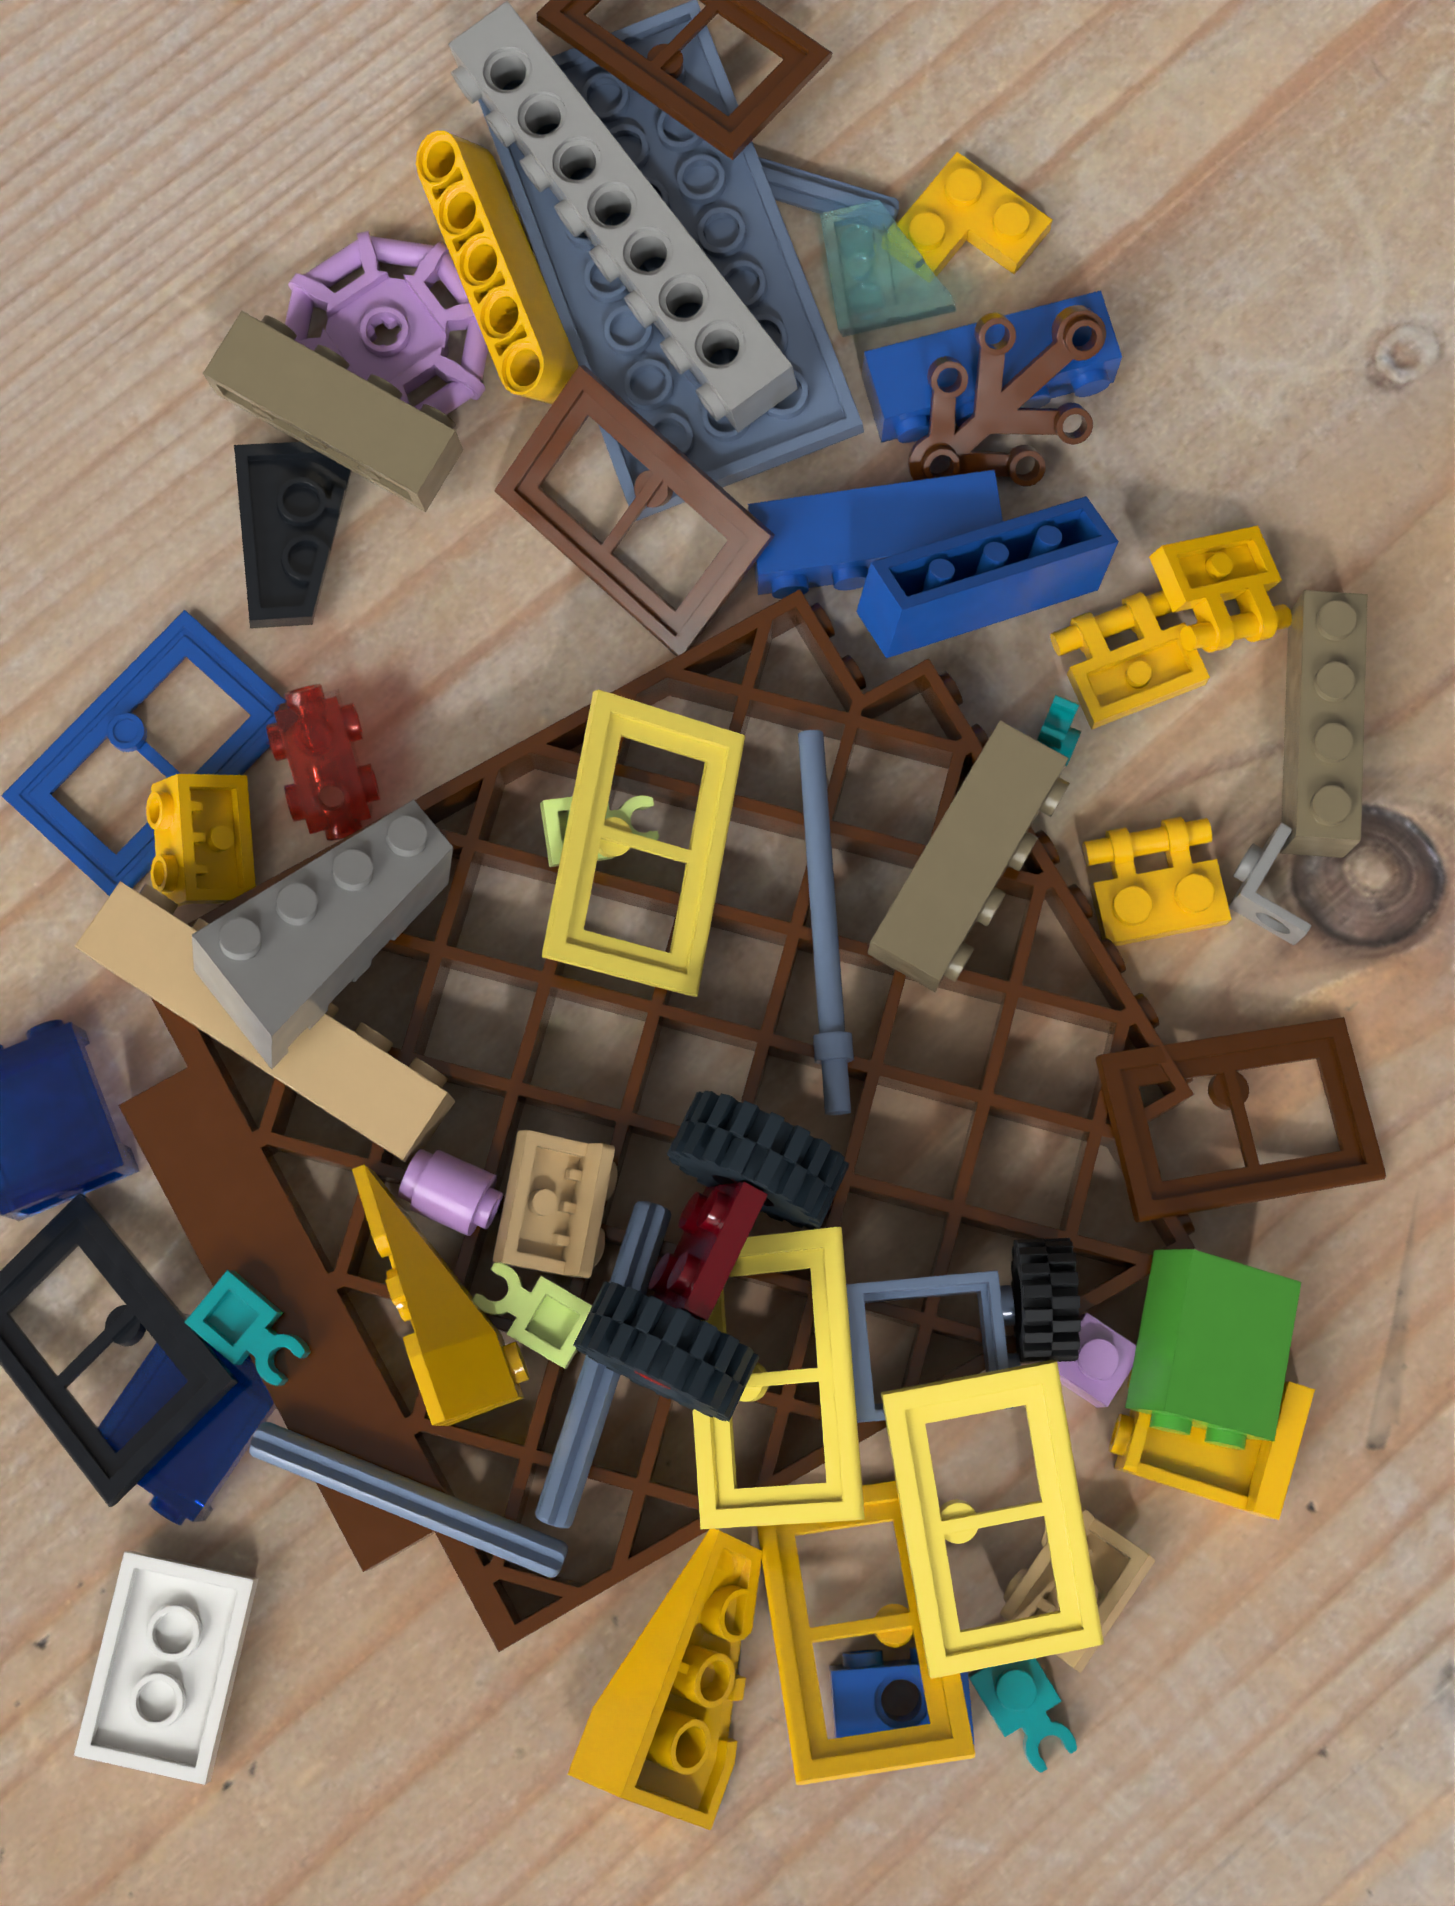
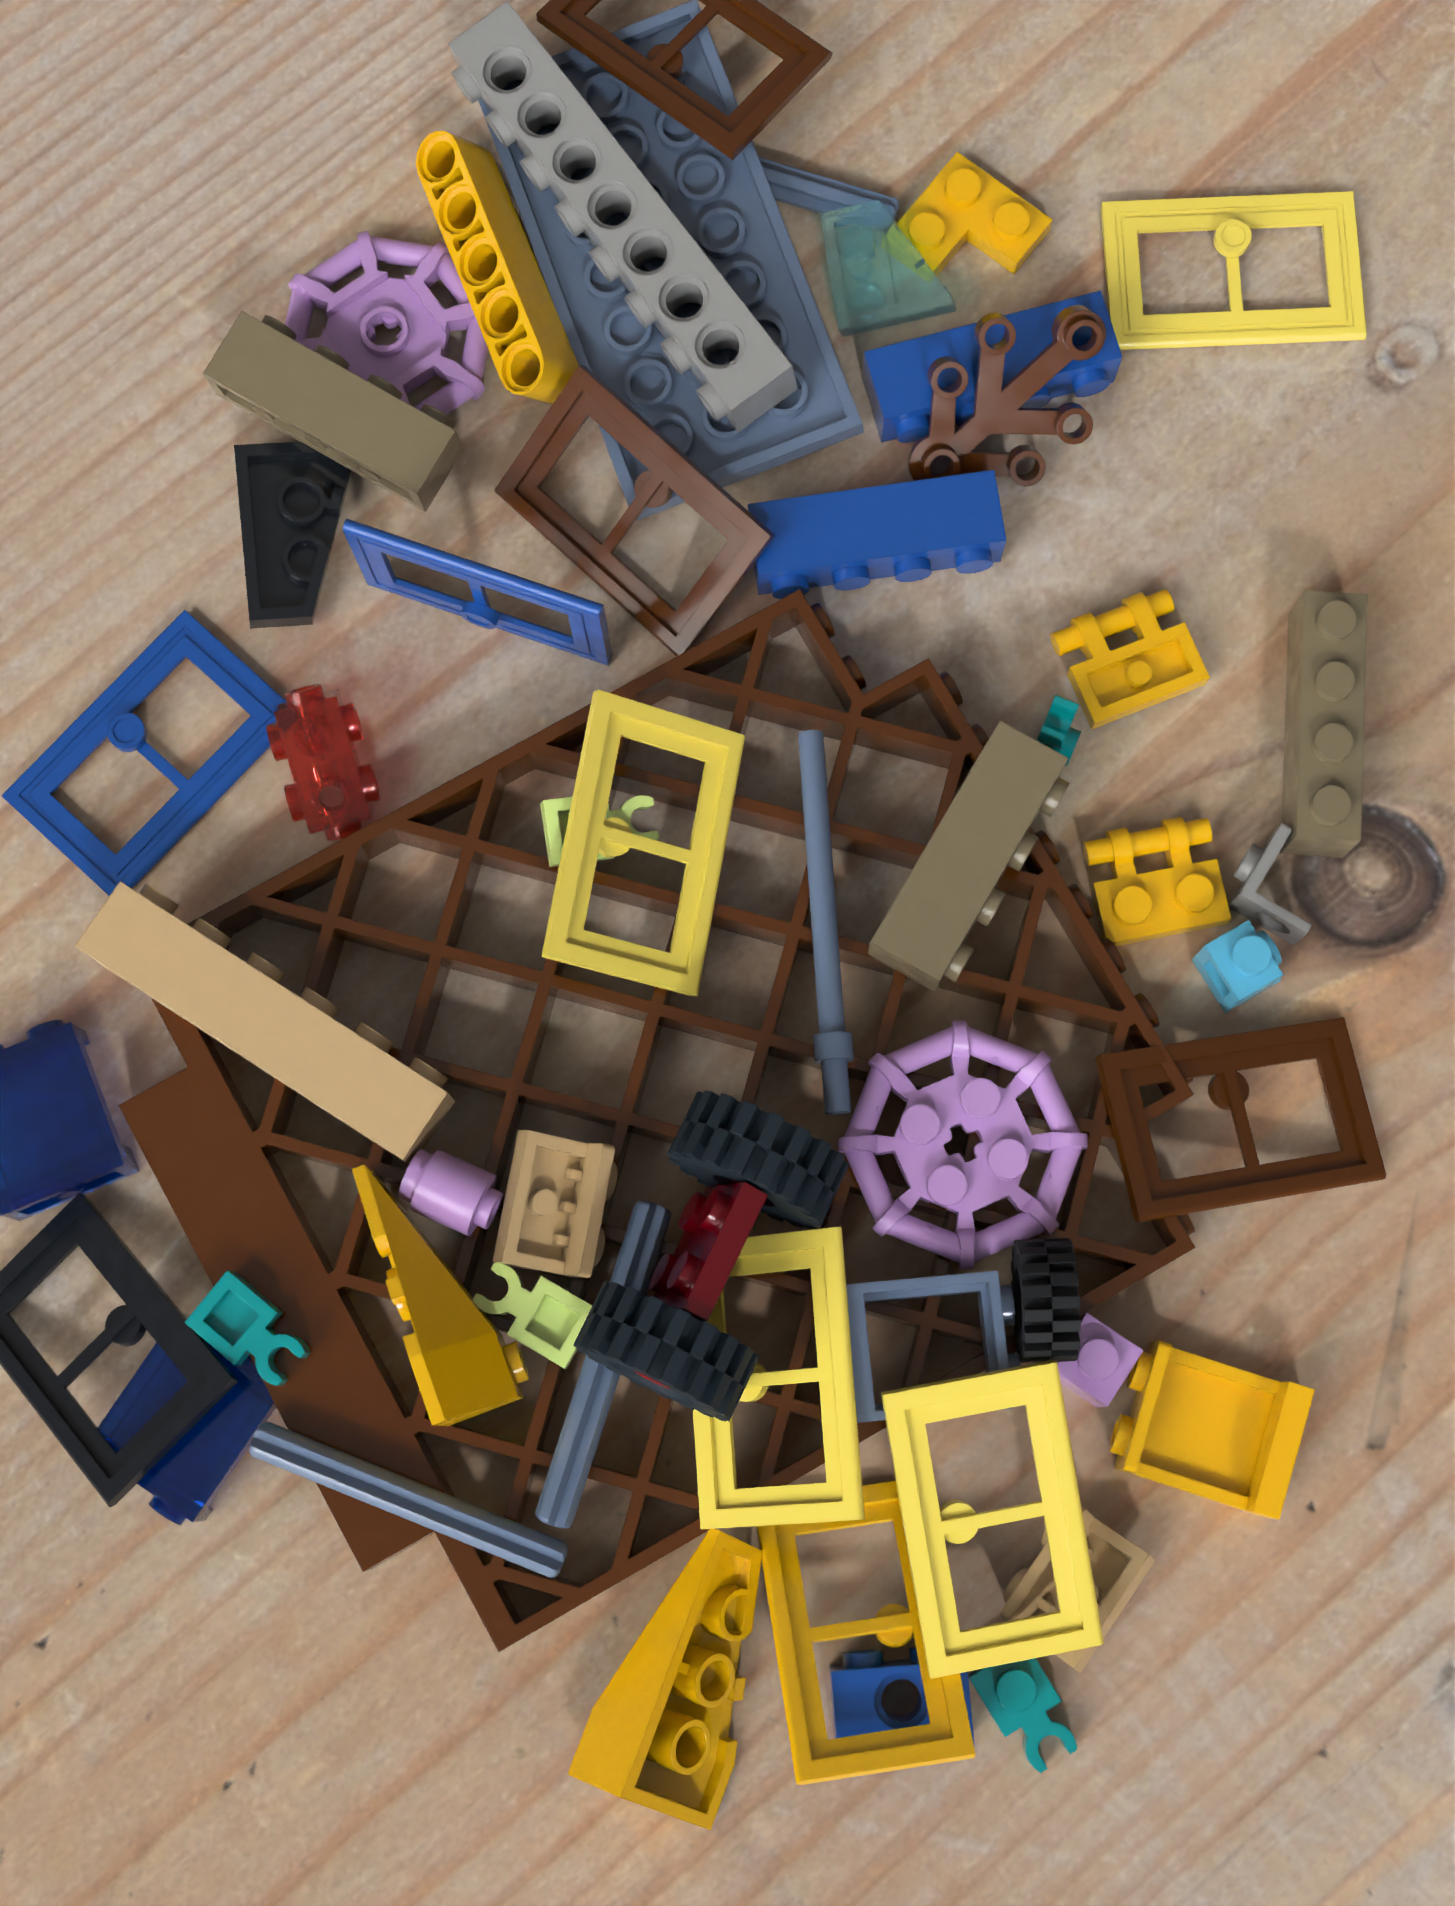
(166, 1667): white plate -> none
(201, 838): yellow bracket -> none
(318, 929): light grey wedge -> none
(586, 618): none -> blue door
(985, 576): blue brick -> none
(999, 1157): none -> lavender plate
(1213, 1347): bright green brick -> none
(1218, 569): yellow plate -> none
(1232, 220): none -> light yellow door
(1239, 965): none -> medium azure brick

